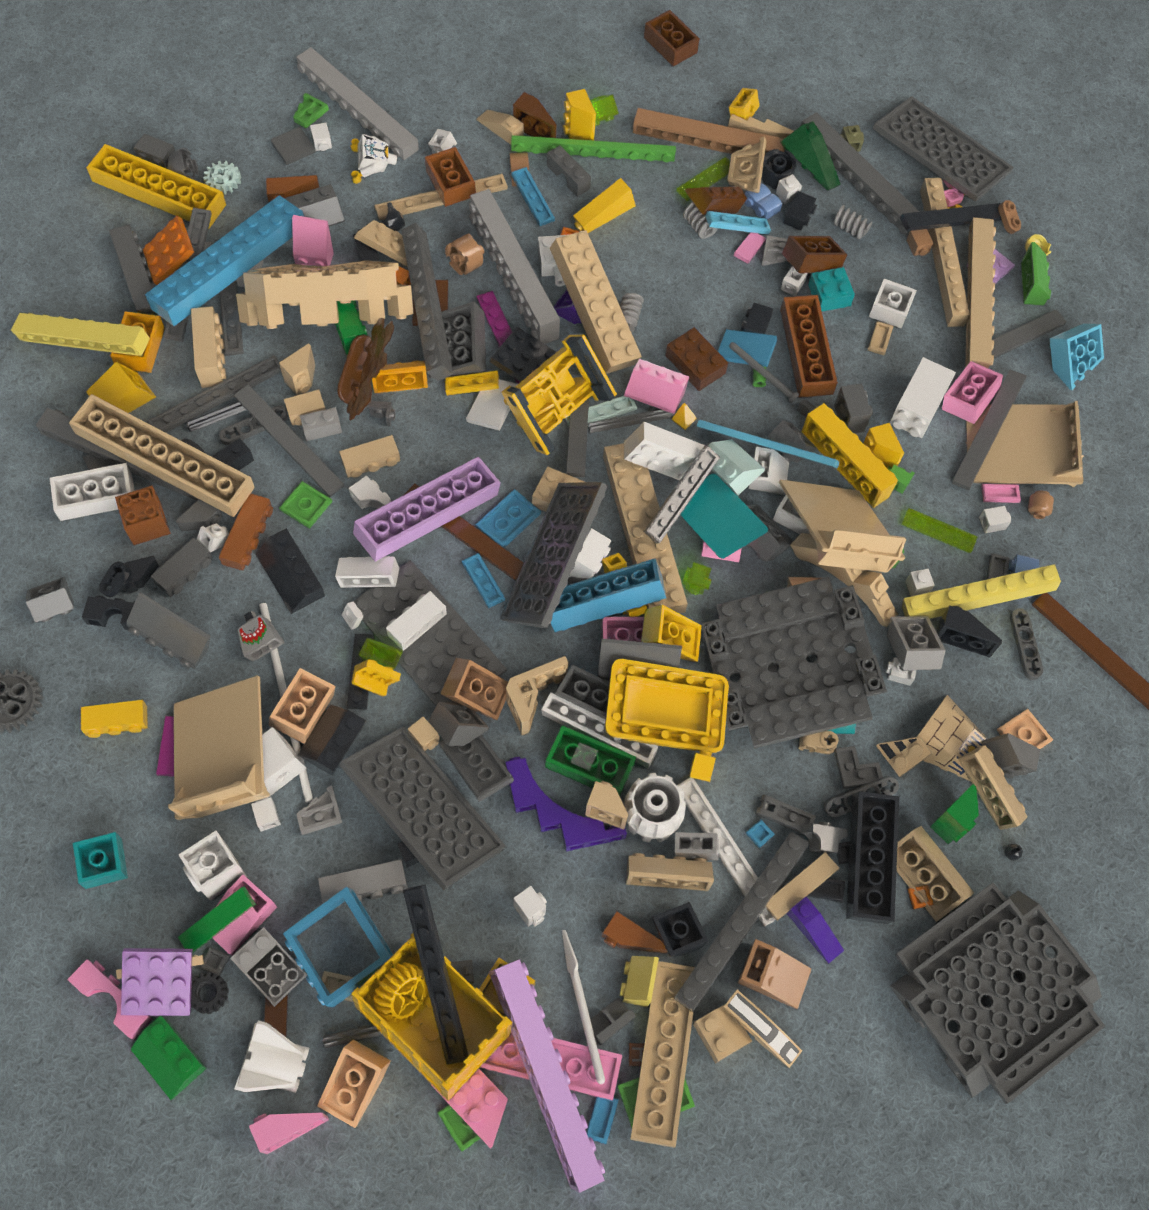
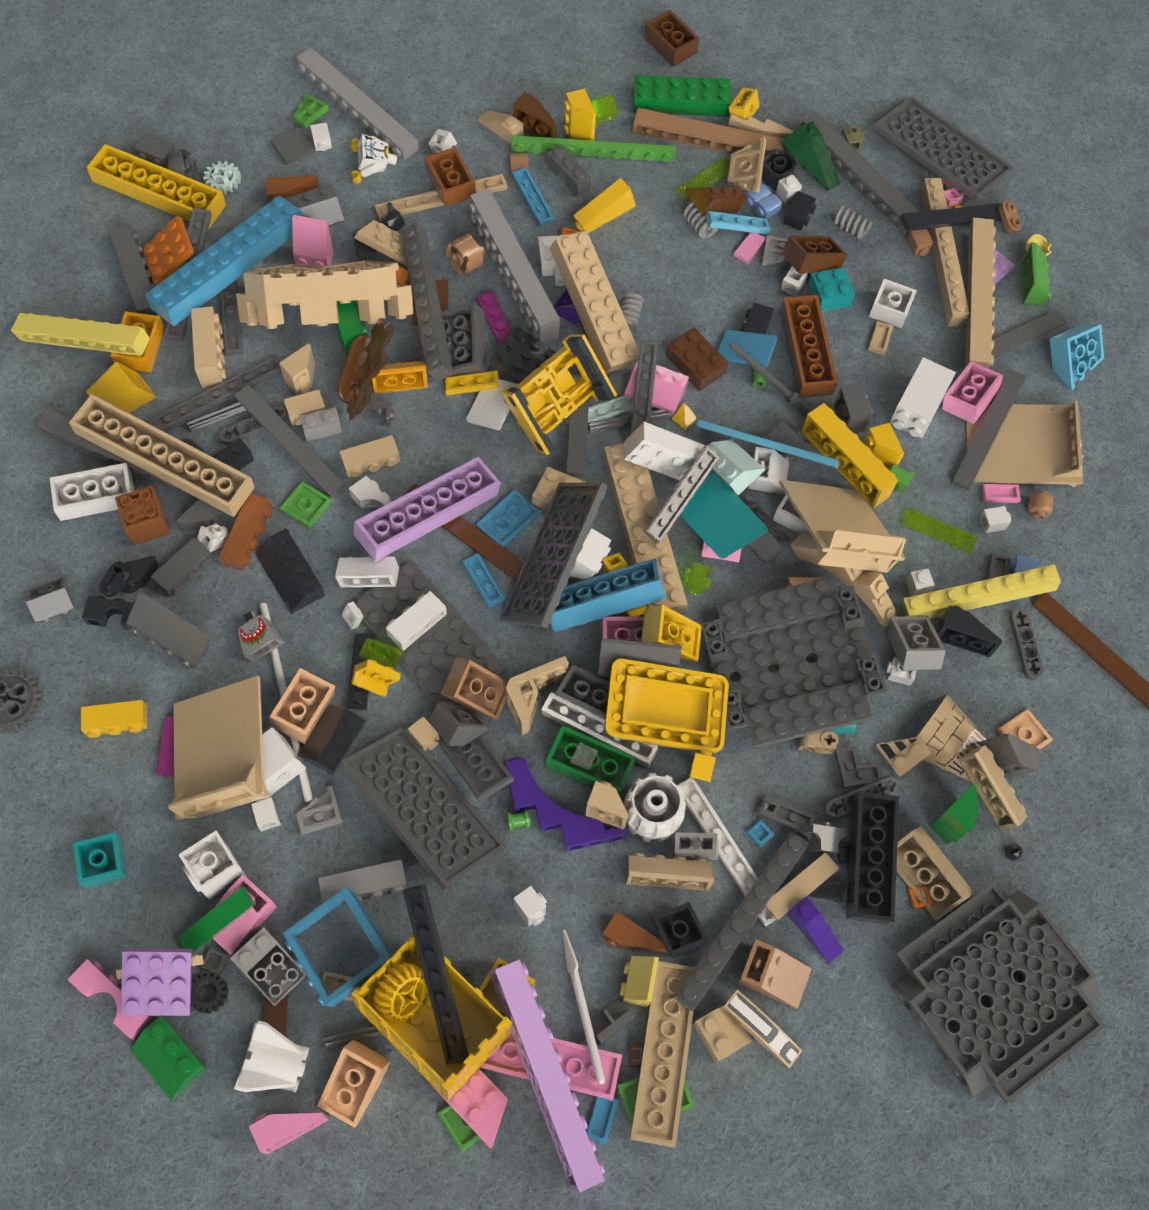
(518, 820): none -> bright green bush
(644, 383): none -> dark grey tile
(682, 95): none -> green brick

